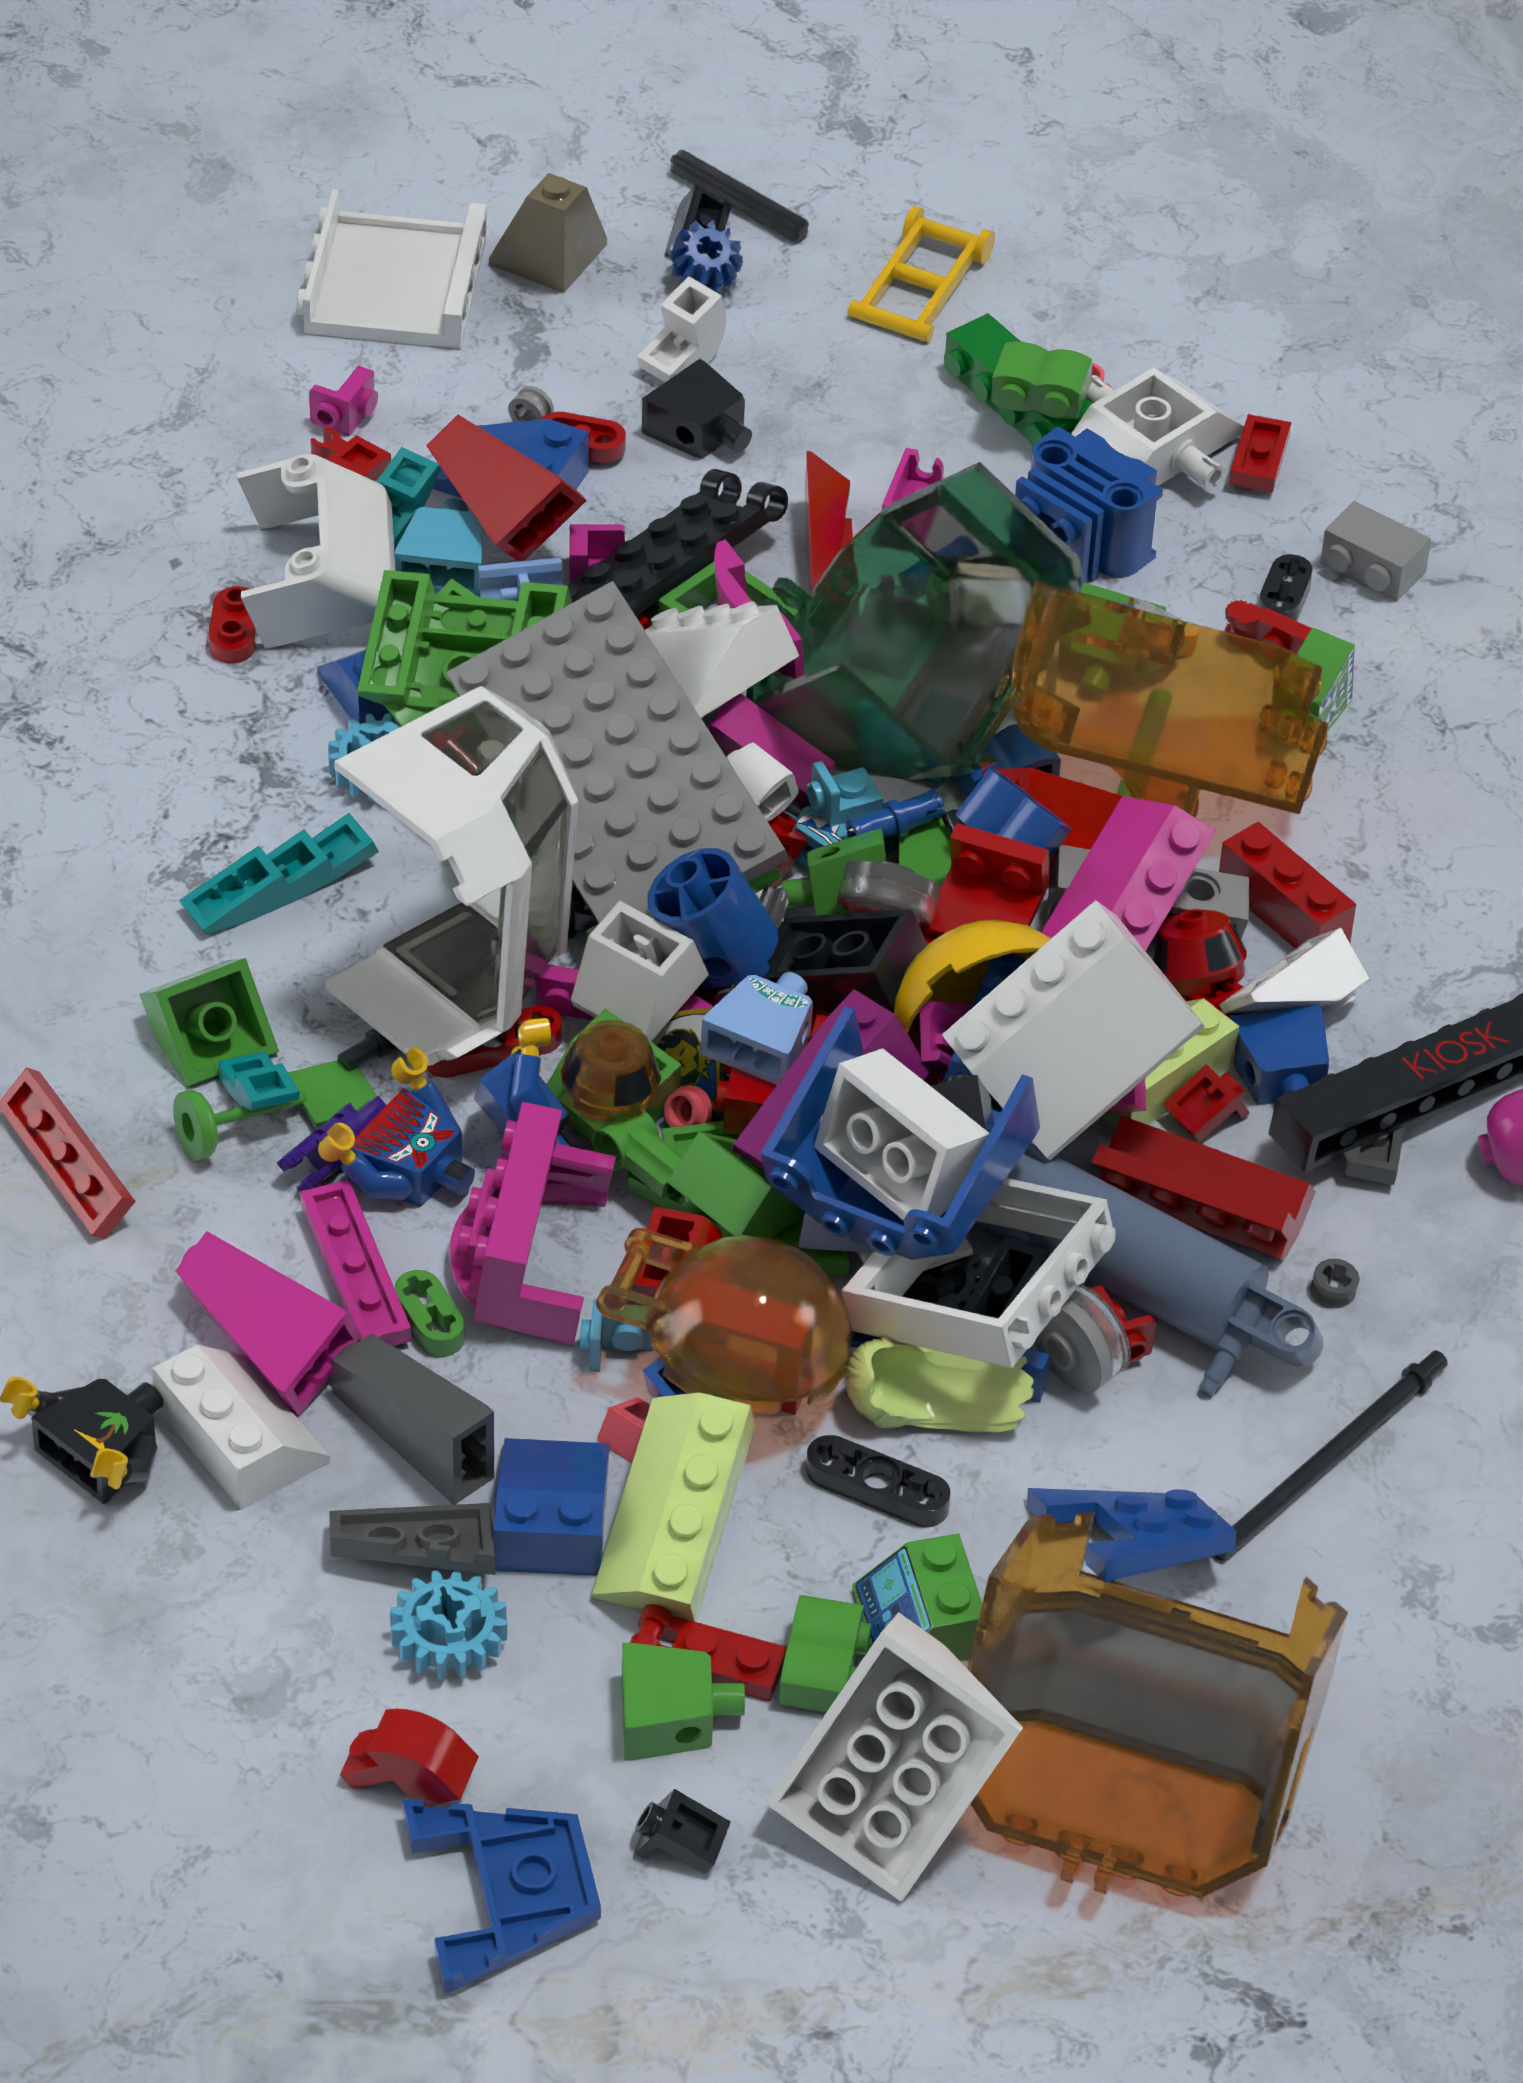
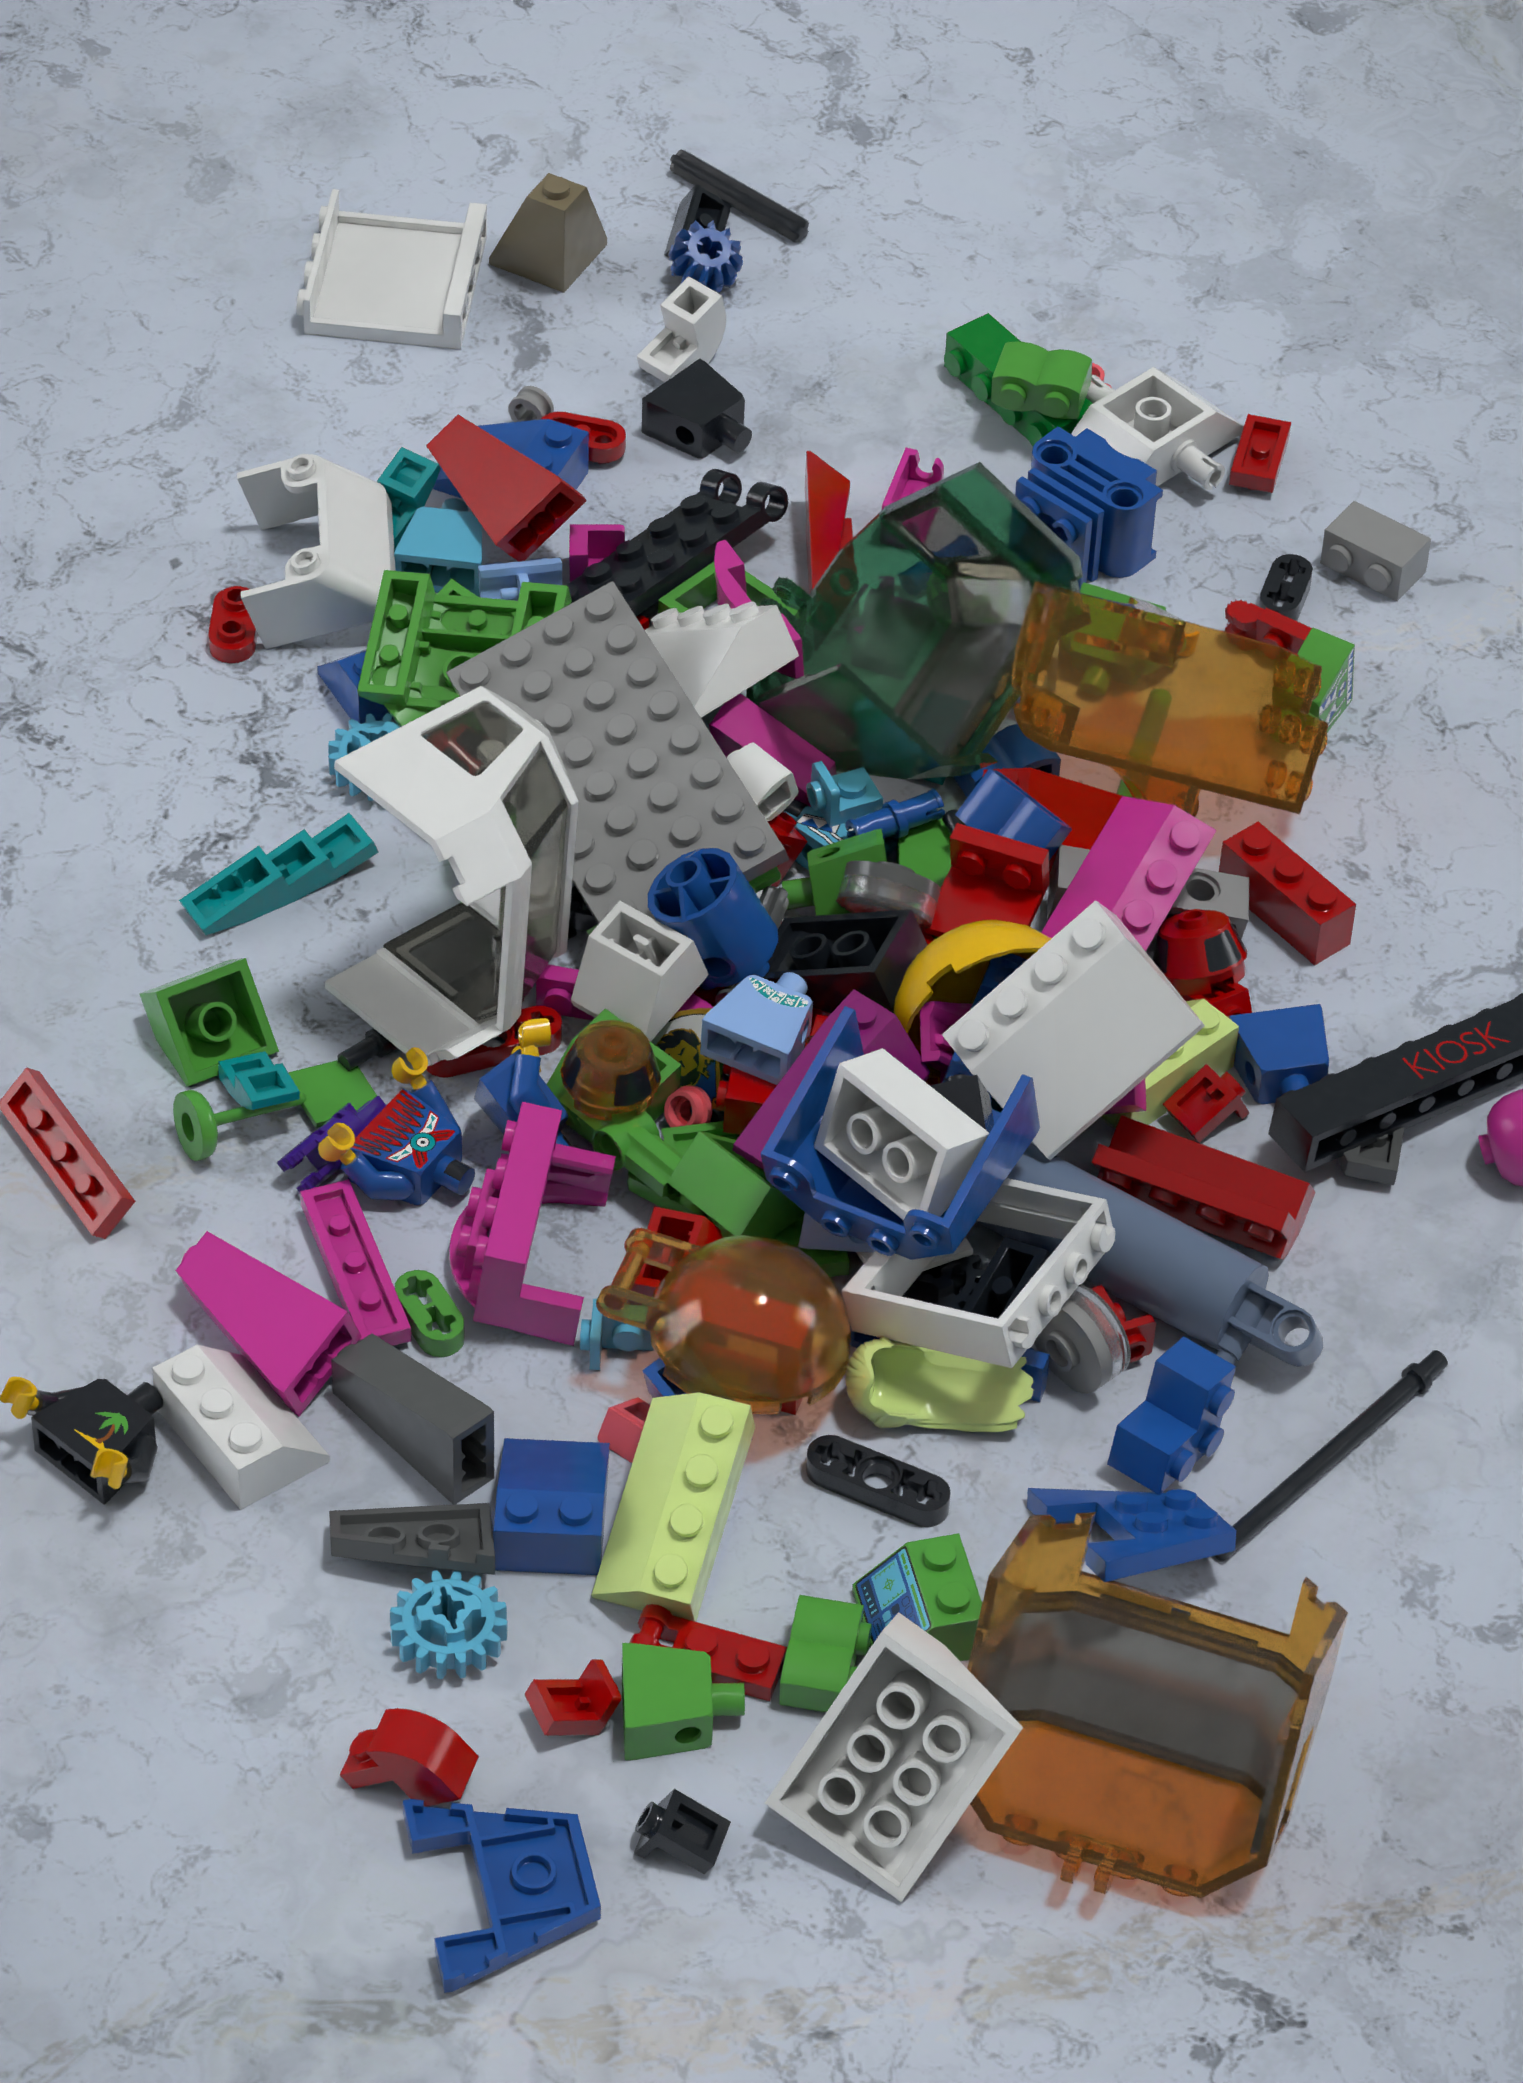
(346, 407): dark pink bracket -> none
(354, 455): red plate -> none
(575, 1704): none -> red bracket
(915, 227): yellow piece -> none
(1177, 1419): none -> blue brick
(1315, 973): white slope -> none
(1331, 1296): dark grey bush -> none

